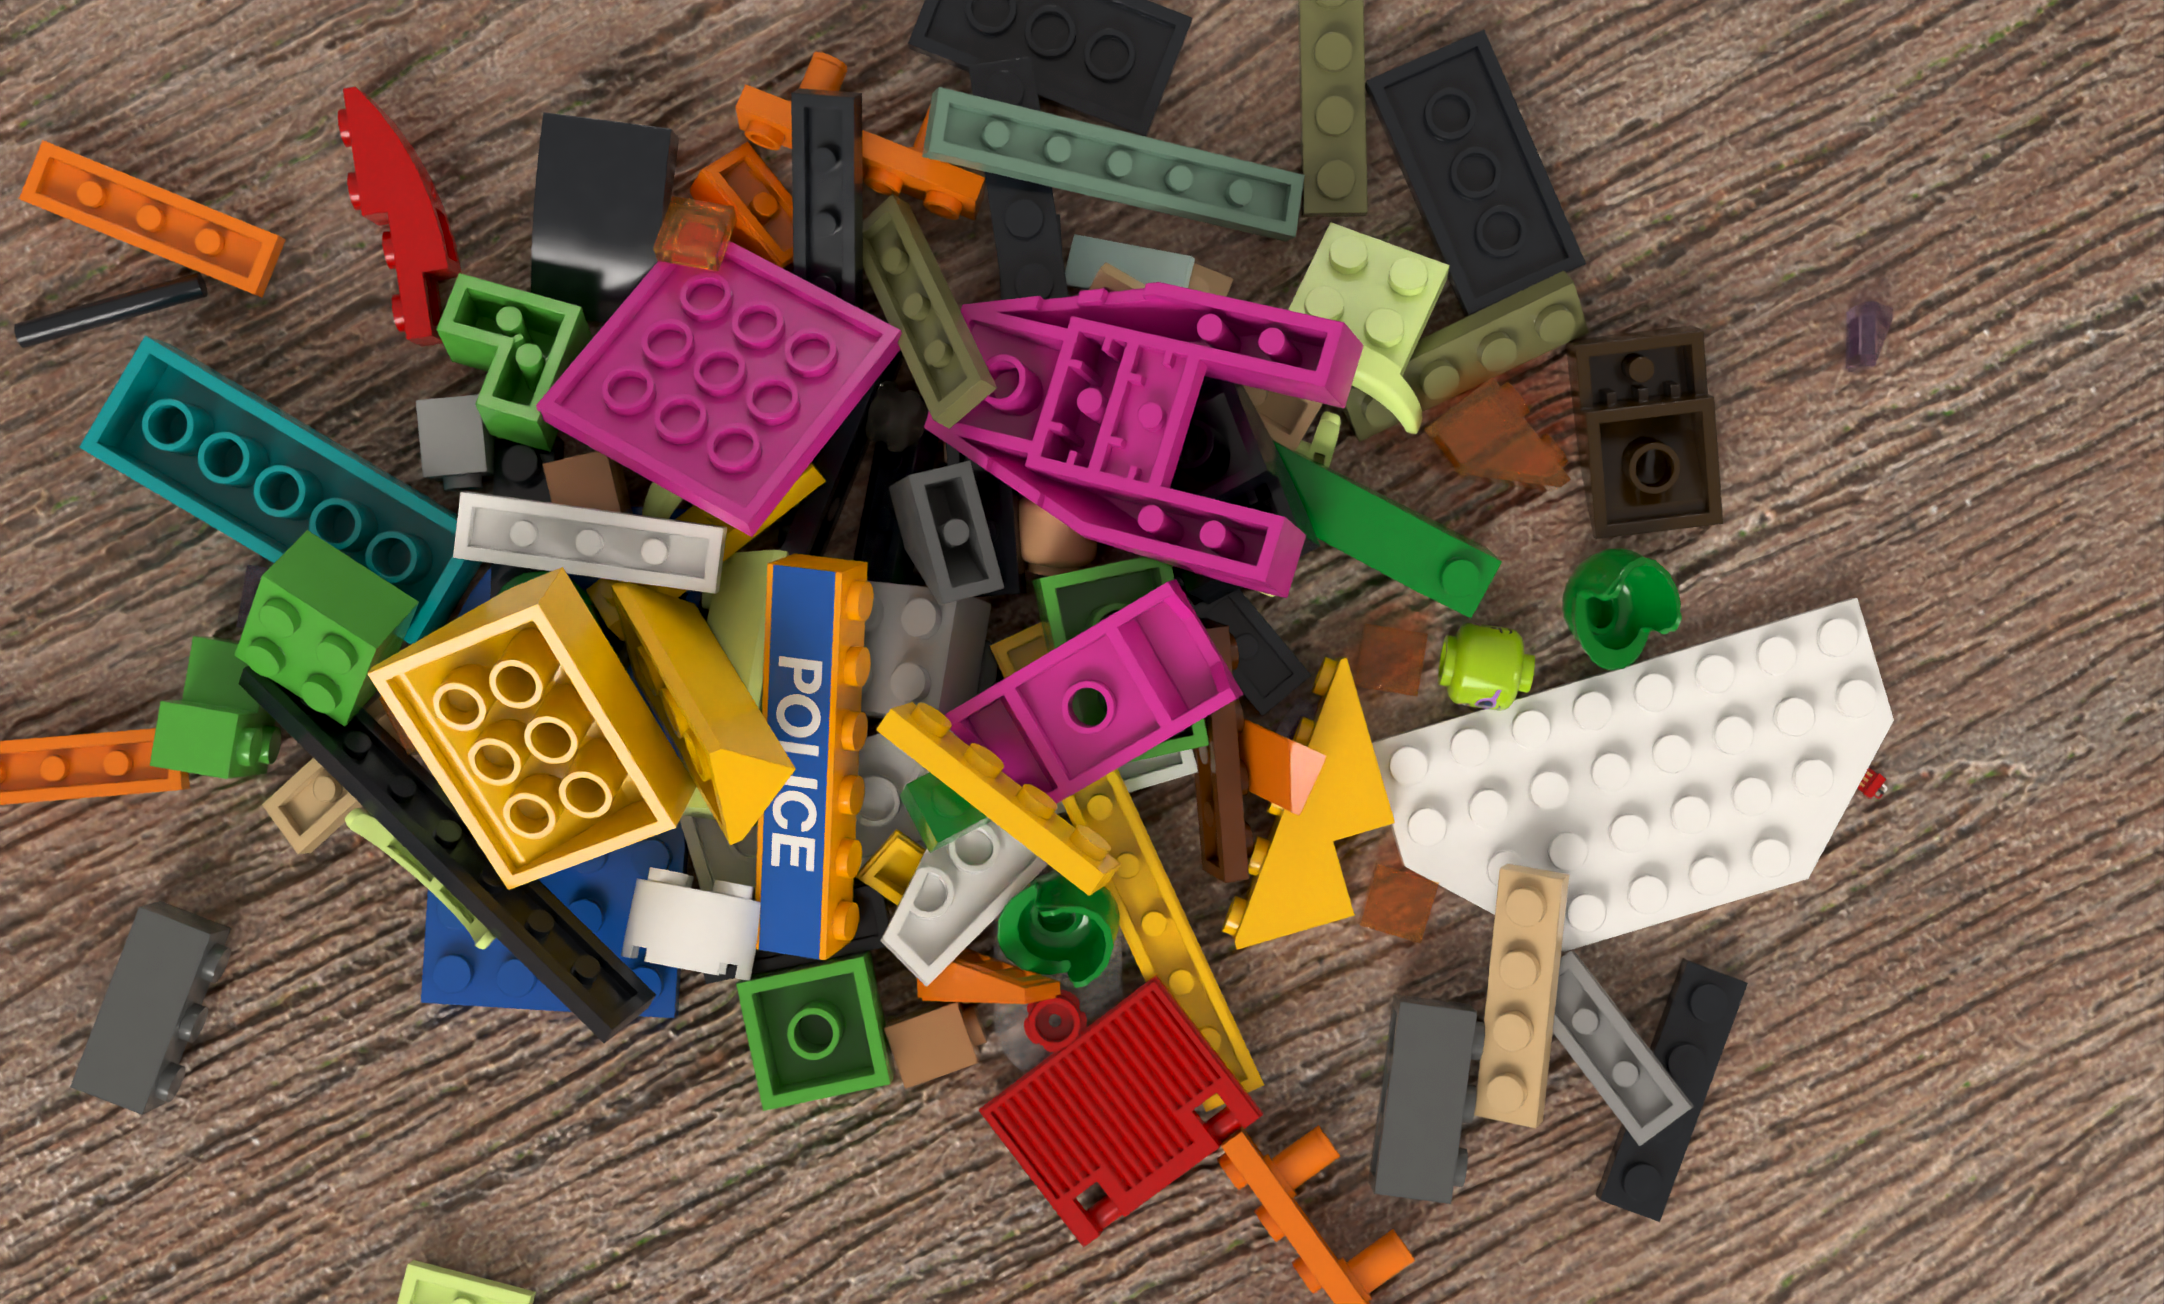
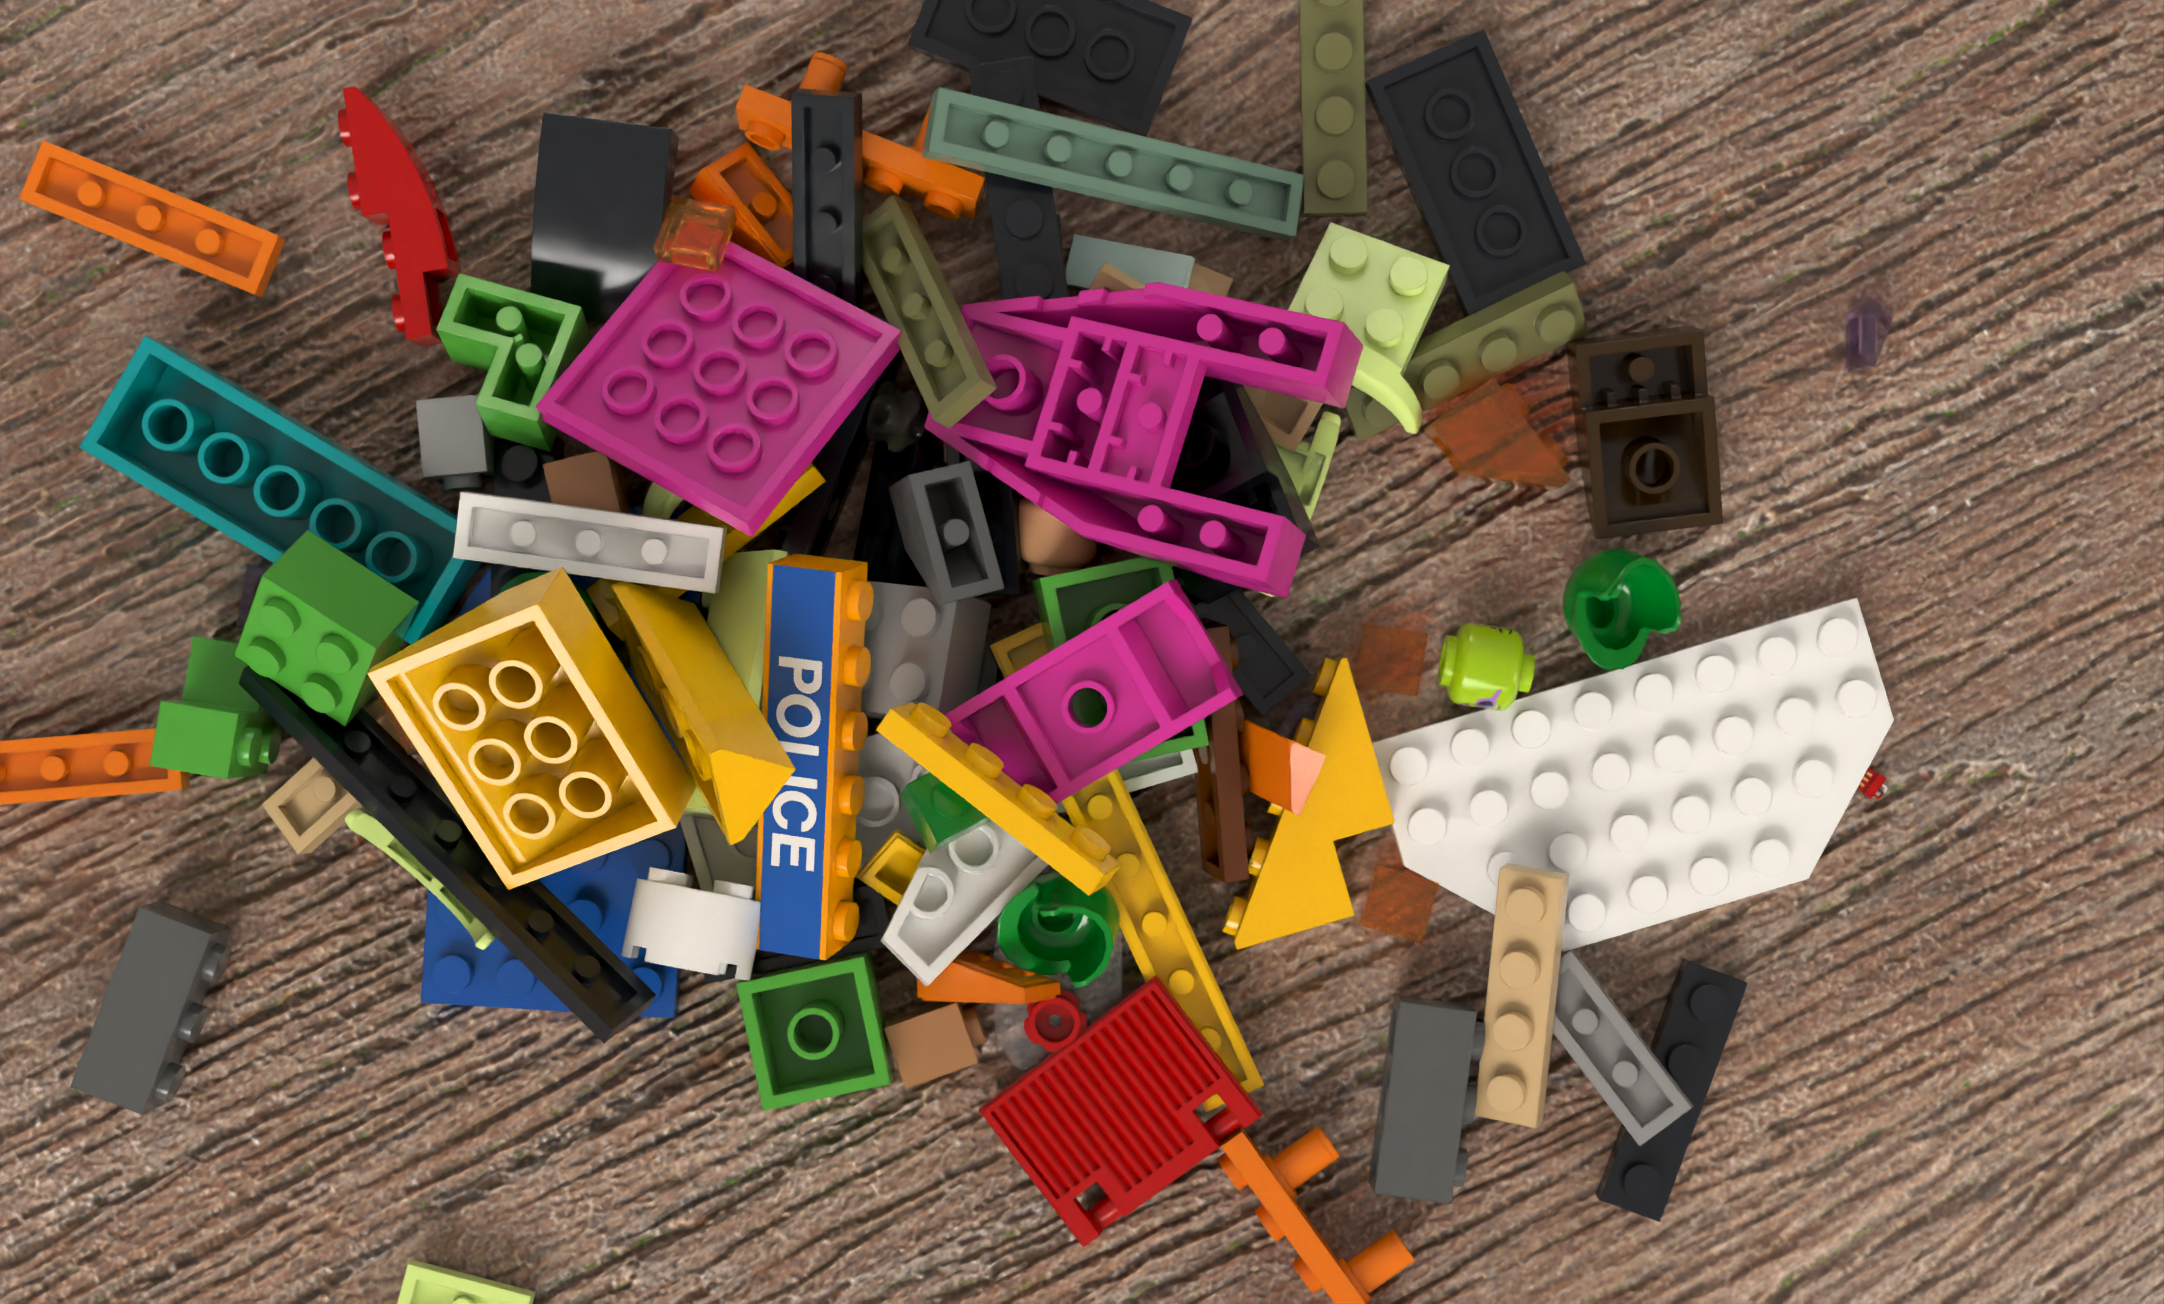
(110, 310): black bar -> none
(1392, 536): green slope -> none

